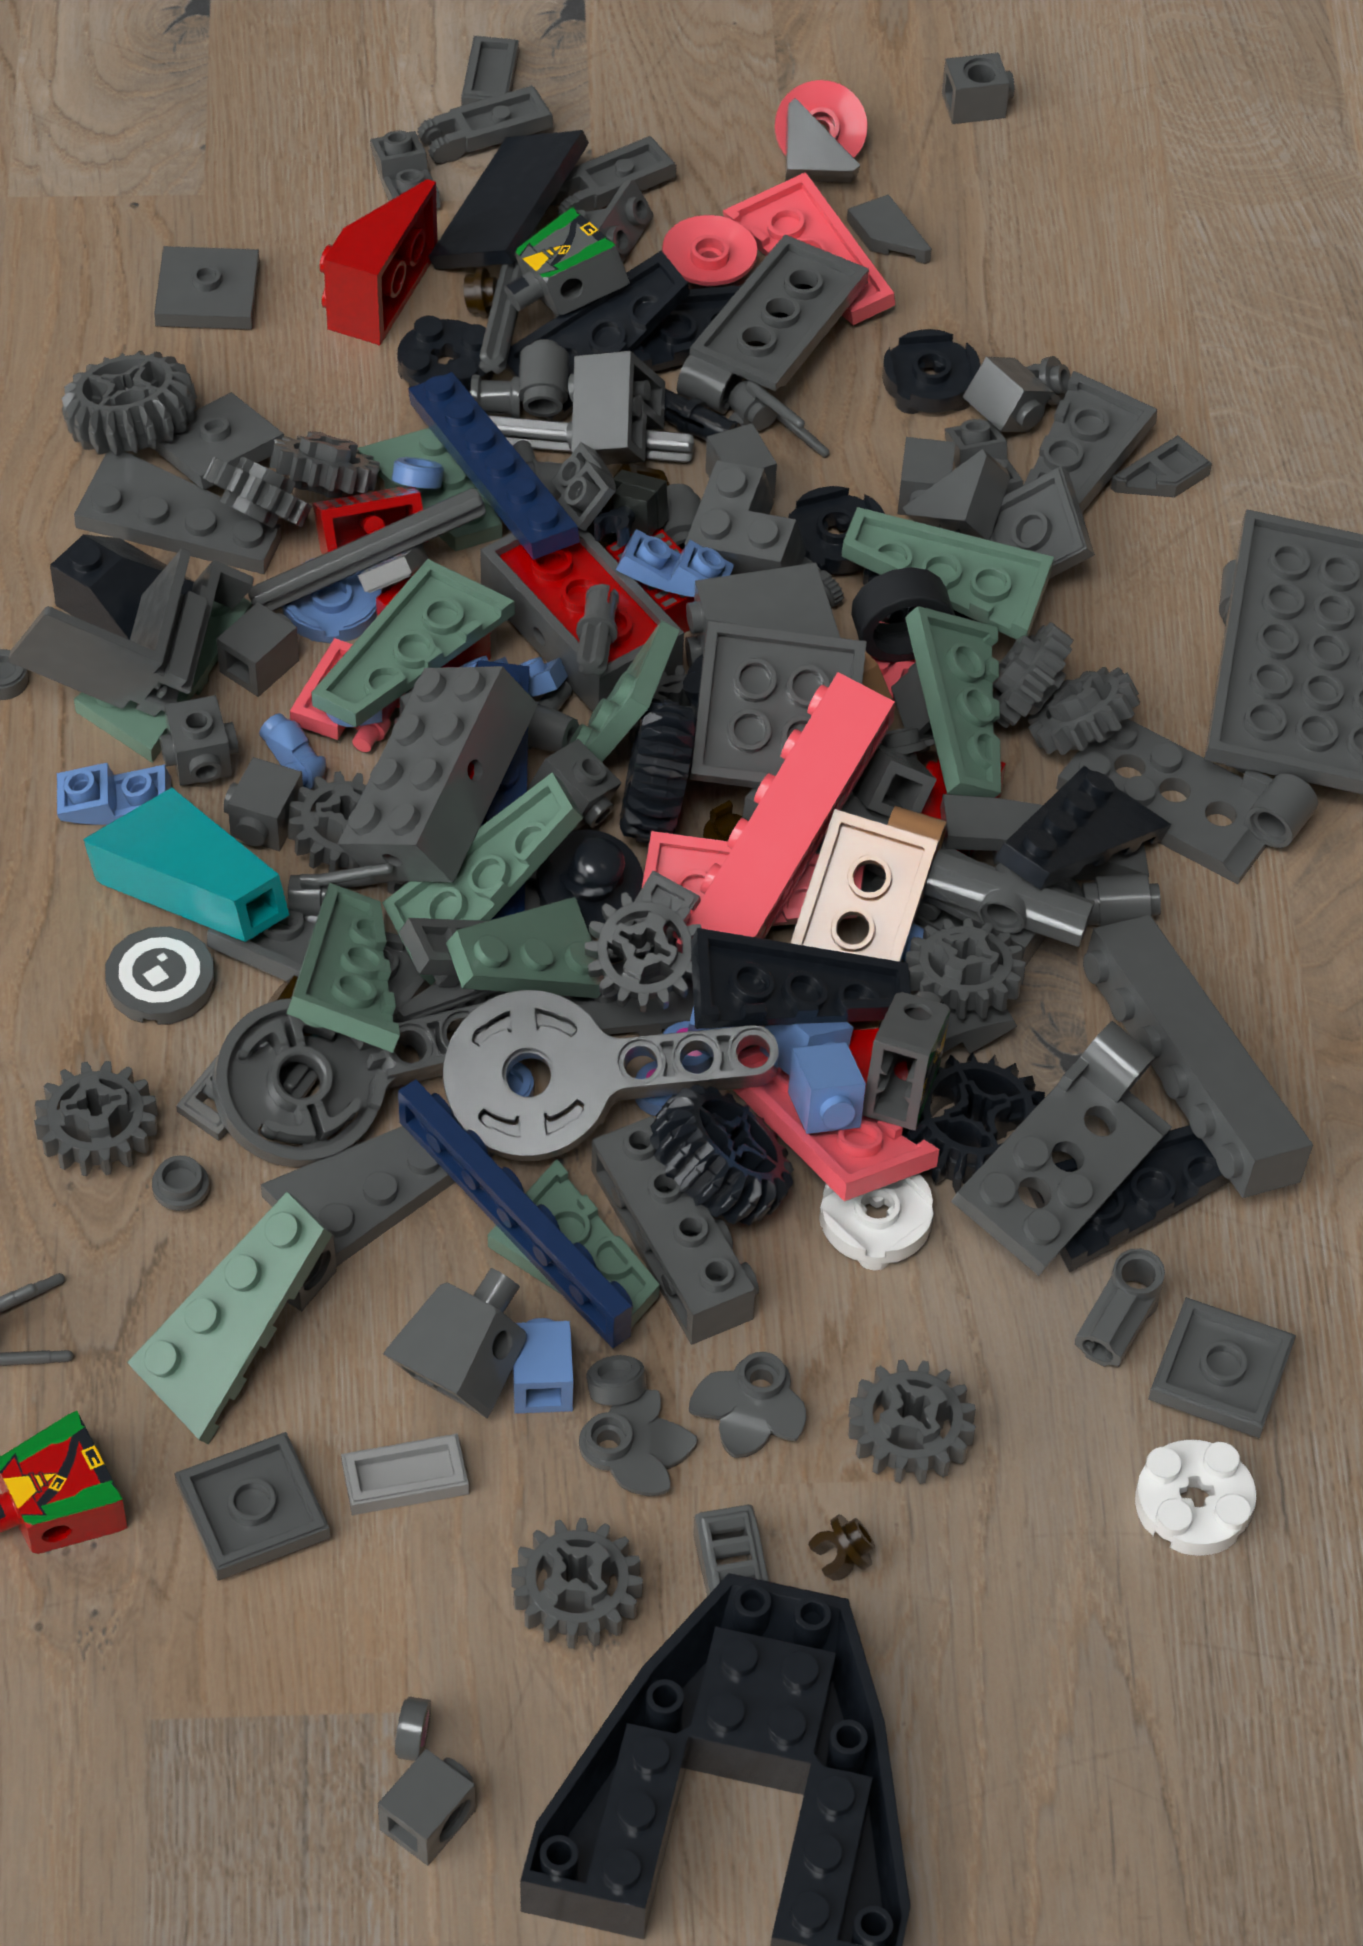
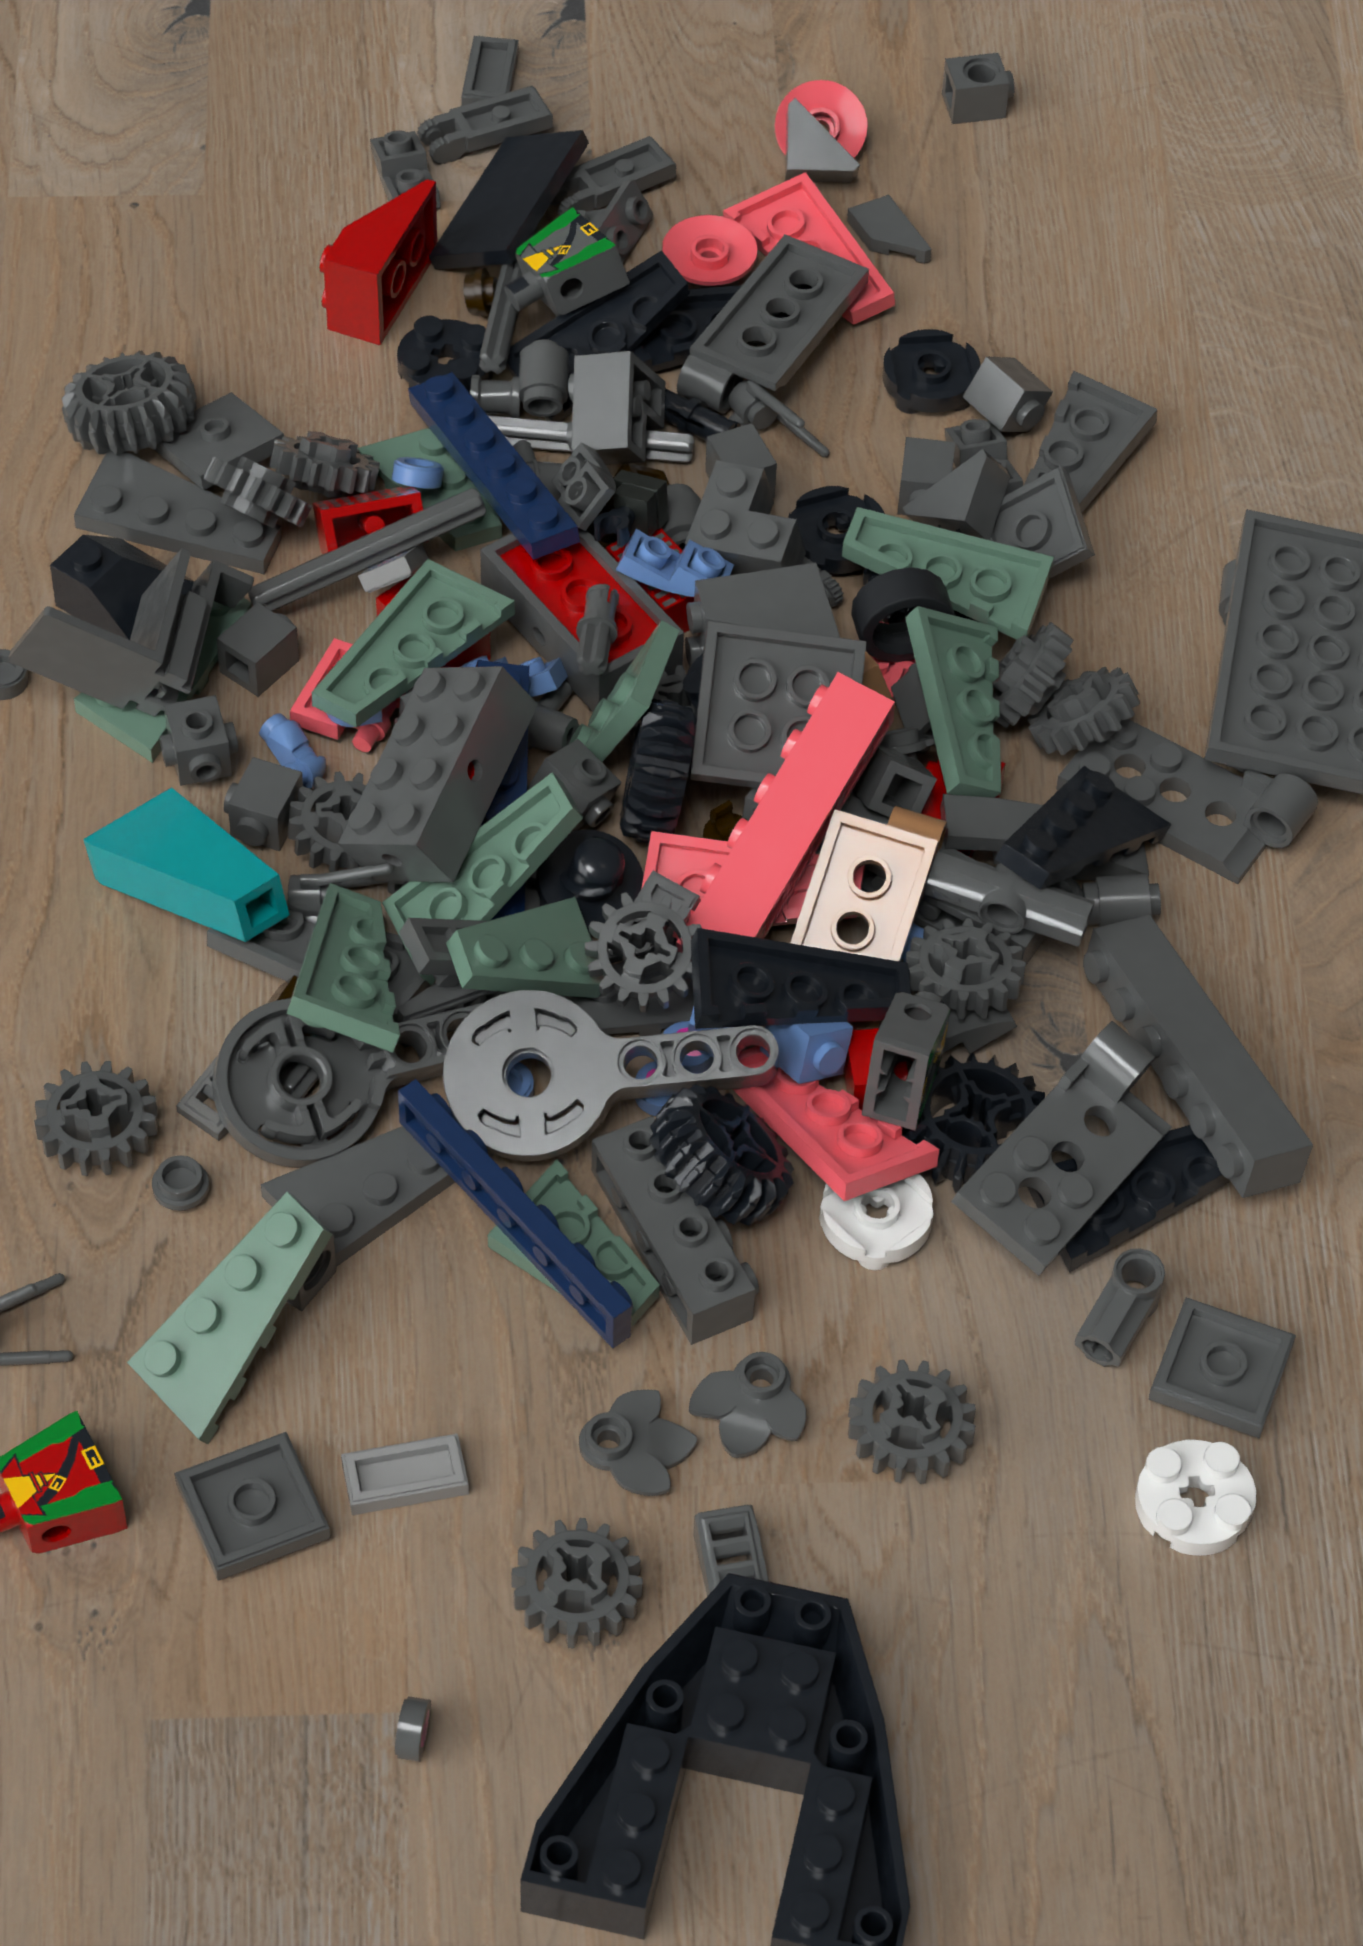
(101, 797): medium blue slope -> none
(159, 975): dark grey tile -> none
(207, 287): dark grey plate -> none
(334, 612): medium blue tile -> none
(427, 1805): dark grey brick -> none
(463, 1342): dark grey torso -> none
(544, 1368): medium blue brick -> none
(616, 1380): dark grey tile -> none
(826, 1087): medium blue brick -> none
(852, 1546): dark brown plate -> none
(1053, 375): dark grey plate -> none
(1163, 471): dark grey tile -> none

